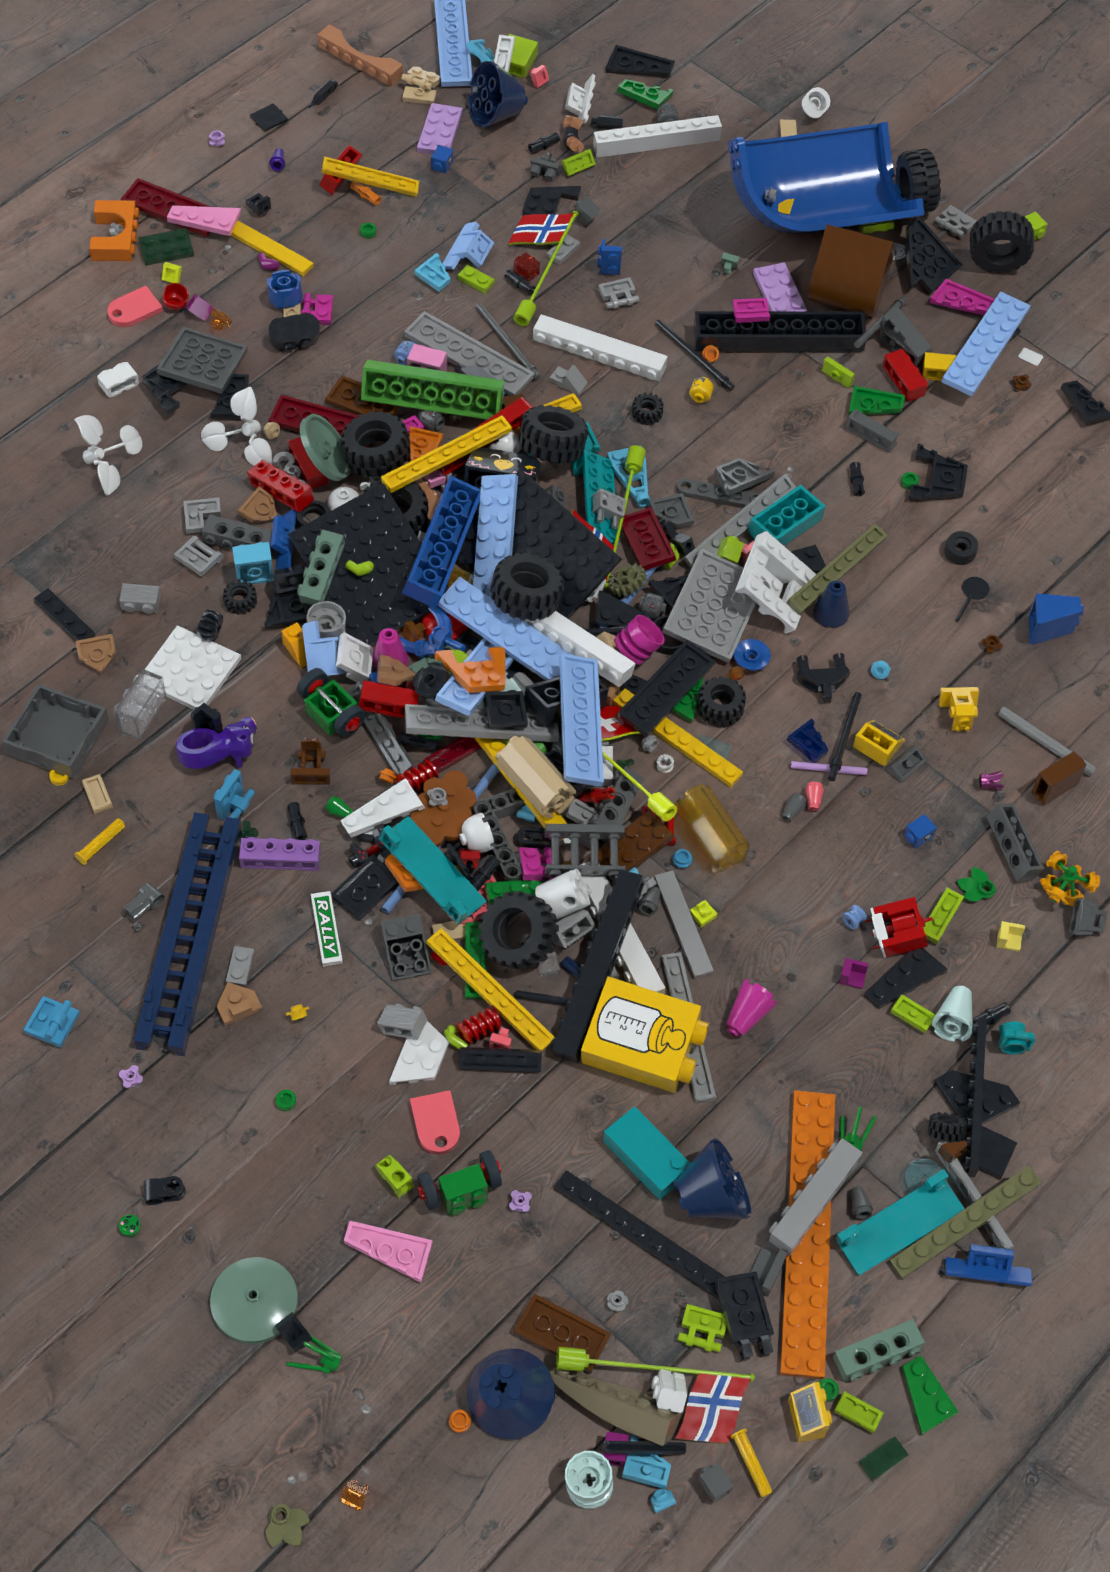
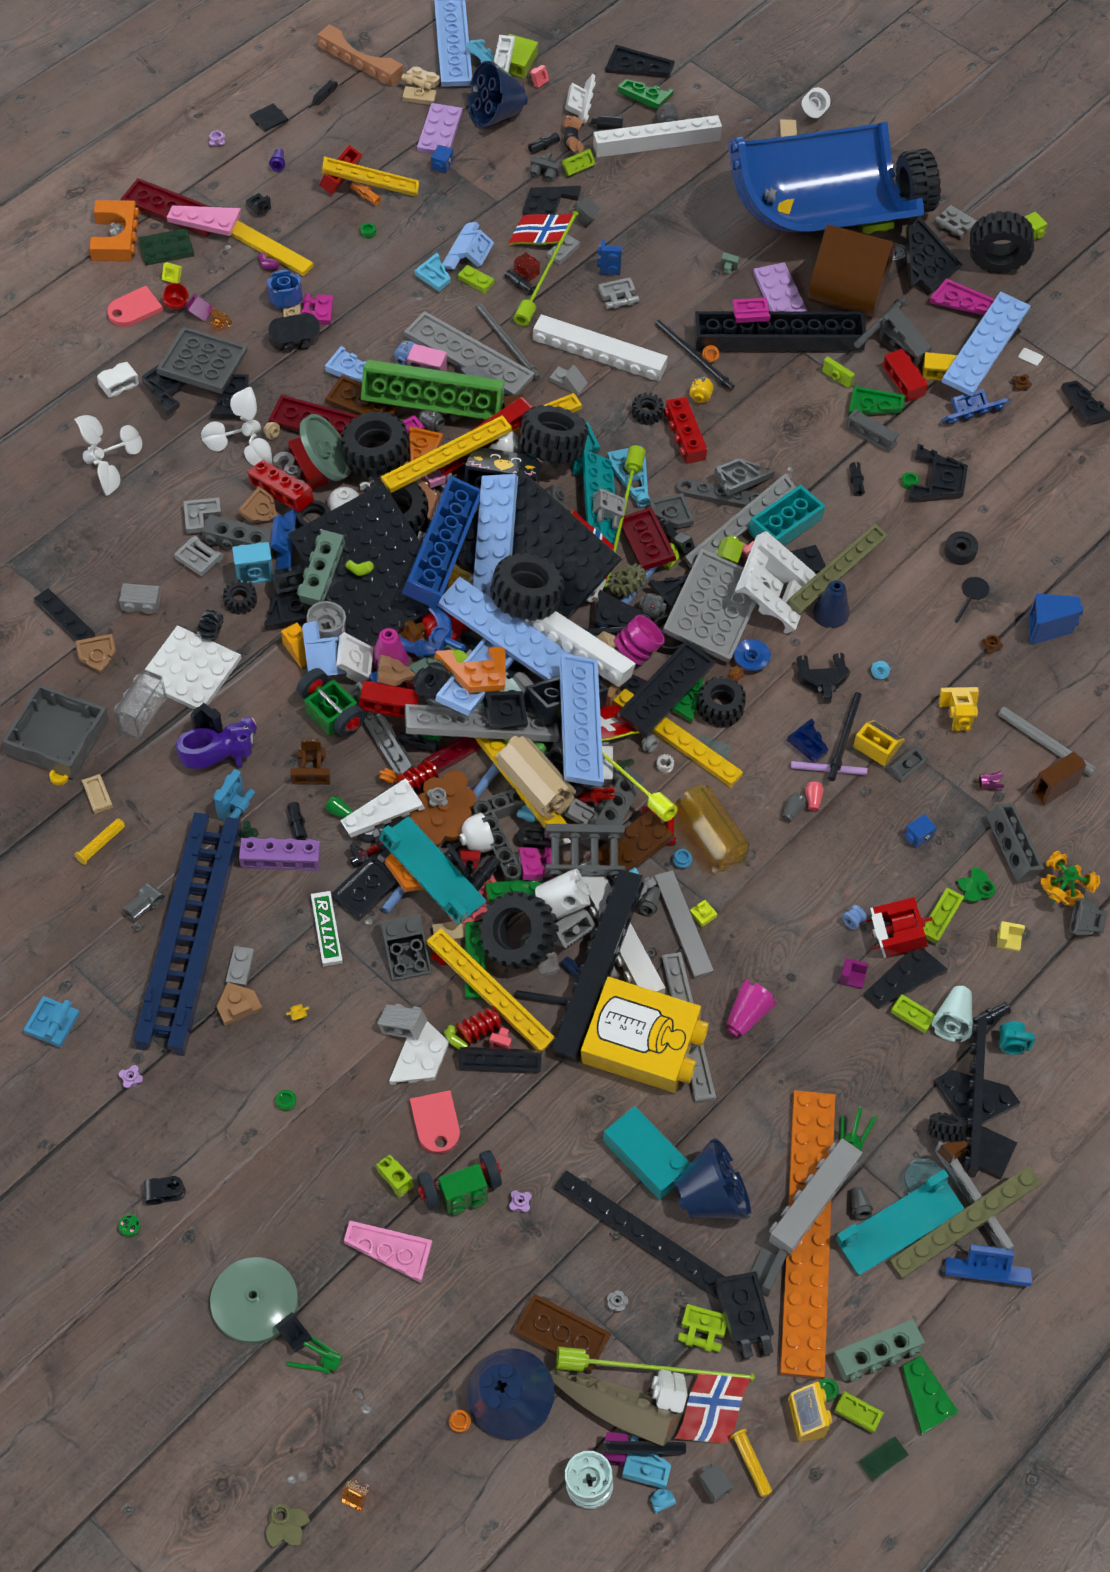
(345, 364): none -> light blue wing
(685, 430): none -> red brick
(967, 406): none -> blue bracket

